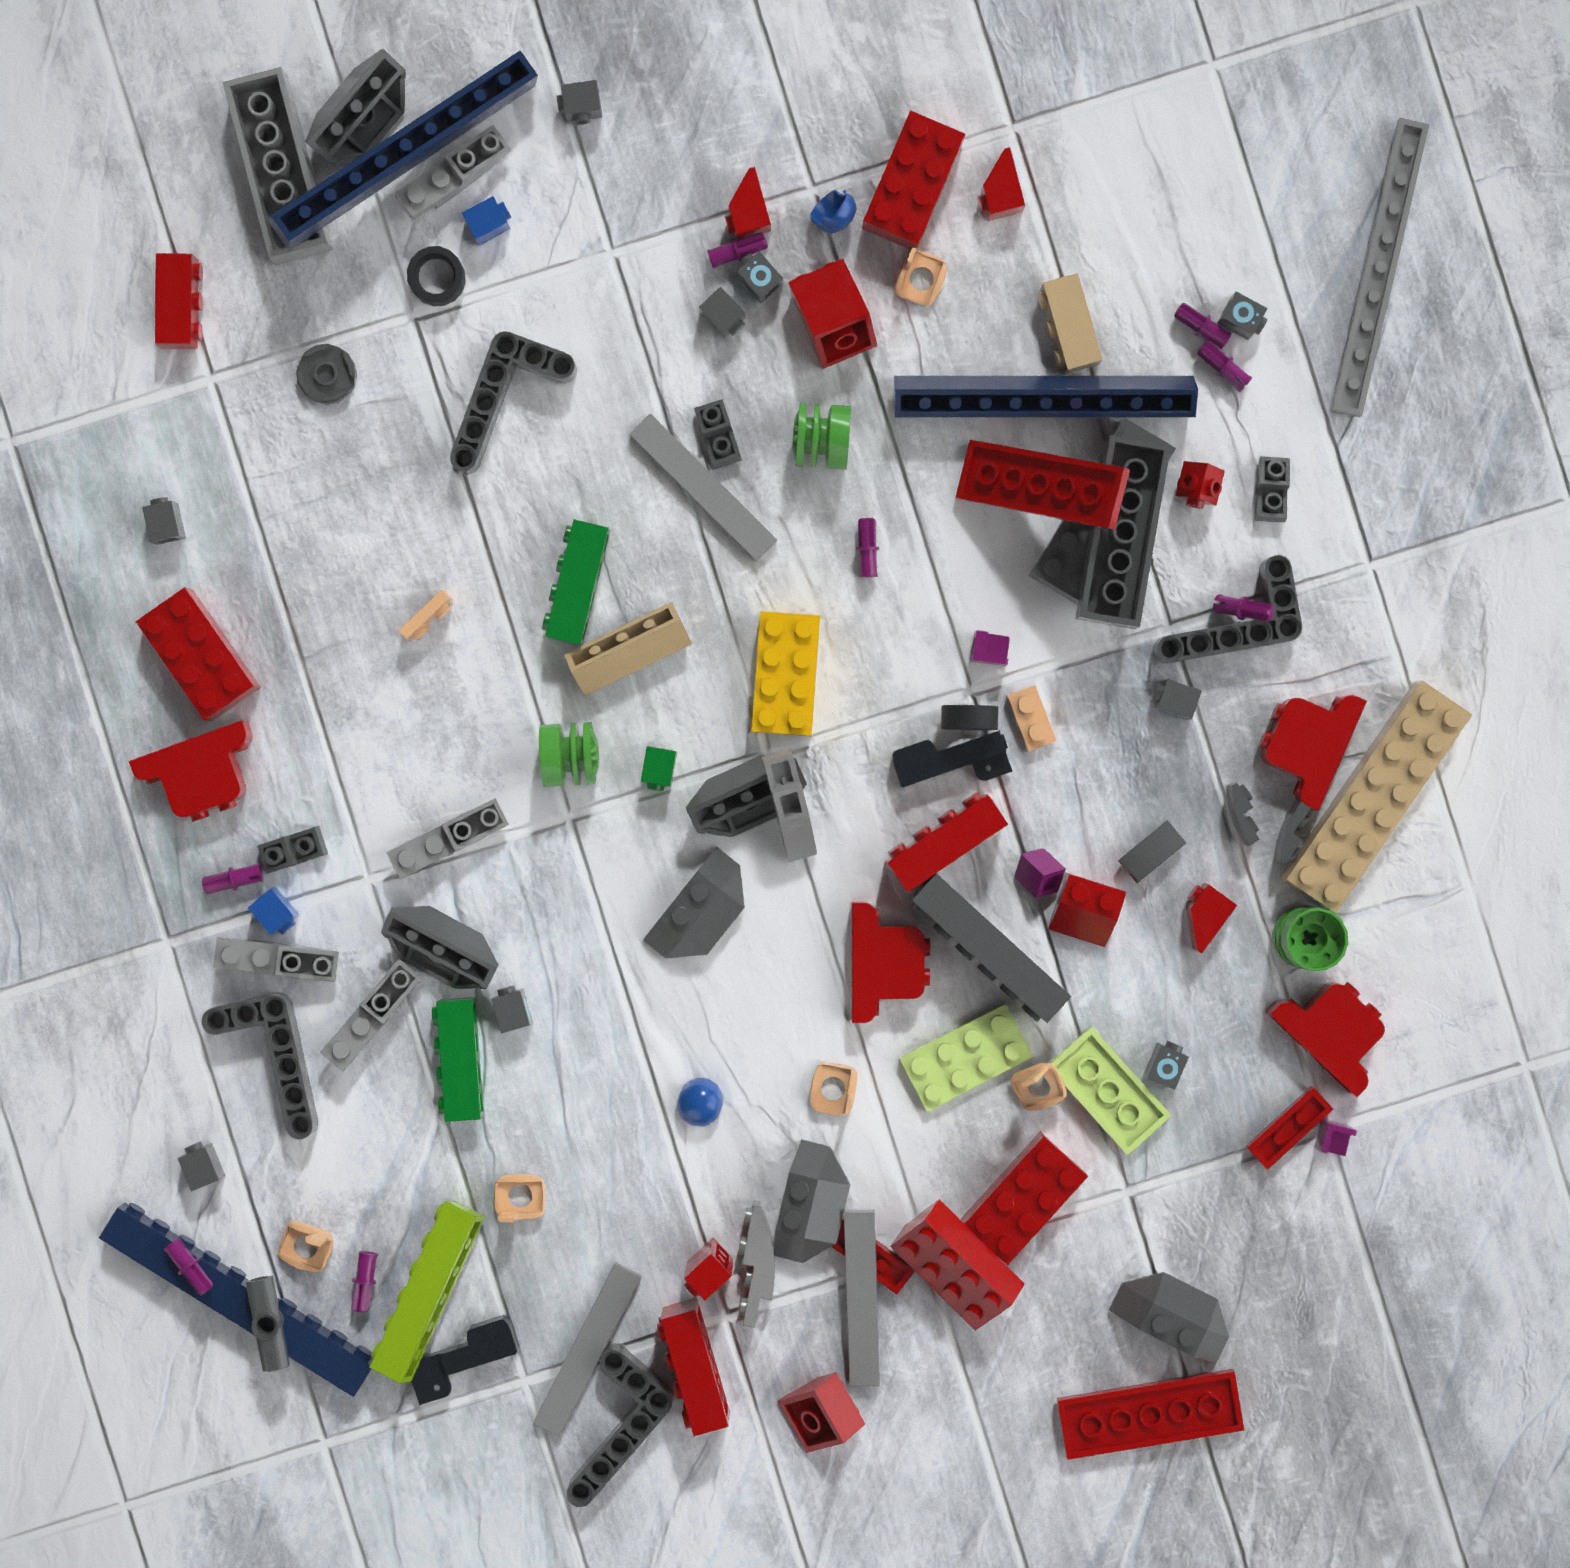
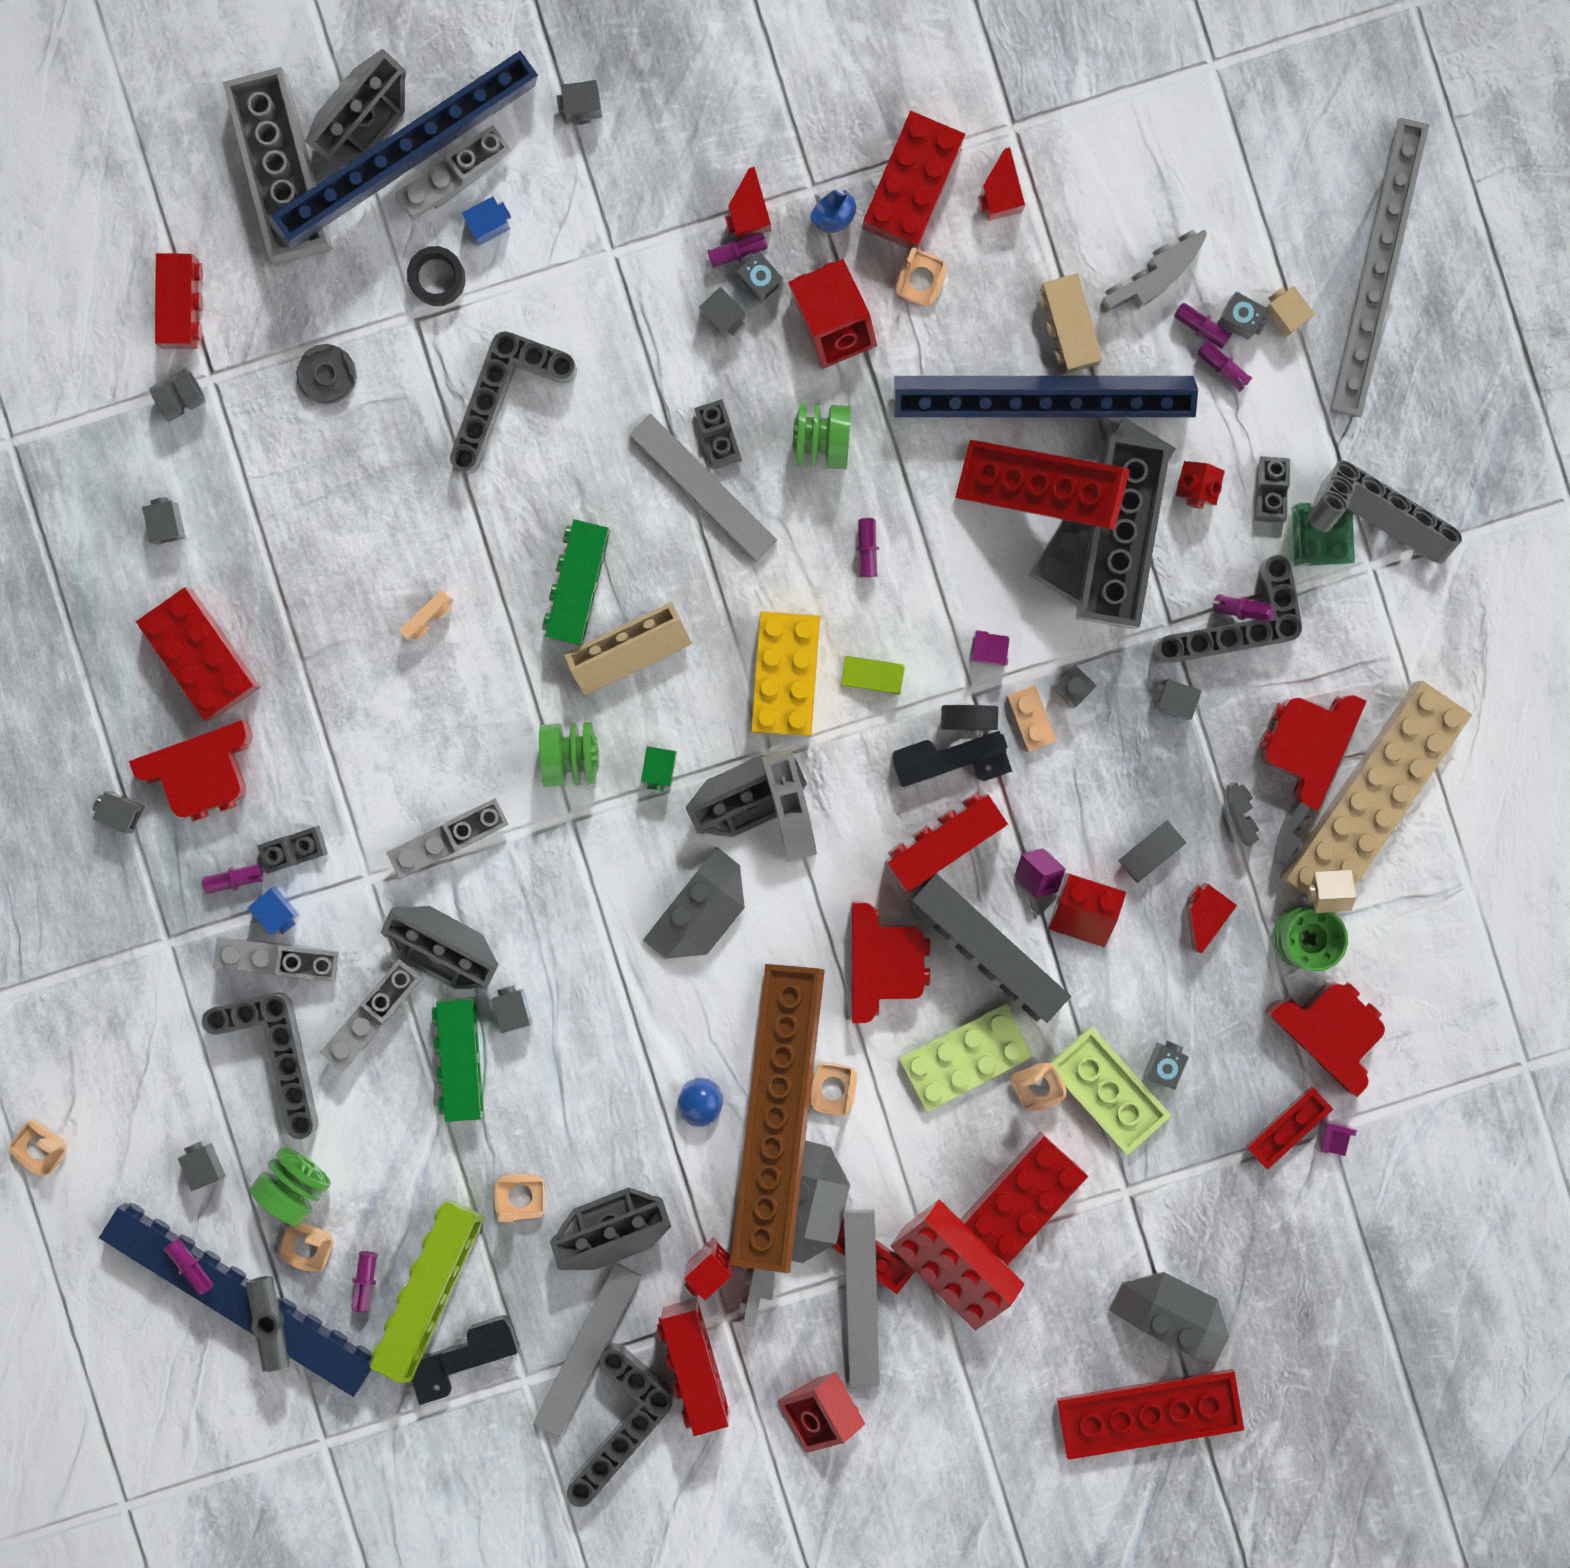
(51, 1144): none -> light nougat piece
(117, 812): none -> dark grey brick
(179, 393): none -> dark grey wheel
(288, 1190): none -> bright green wheel
(610, 1230): none -> dark grey wedge
(777, 1118): none -> dark orange plate
(873, 675): none -> lime slope
(1073, 686): none -> dark grey brick
(1166, 268): none -> light grey slope
(1288, 310): none -> tan brick
(1317, 547): none -> clear green bracket
(1332, 891): none -> tan brick
(1385, 508): none -> dark grey beam

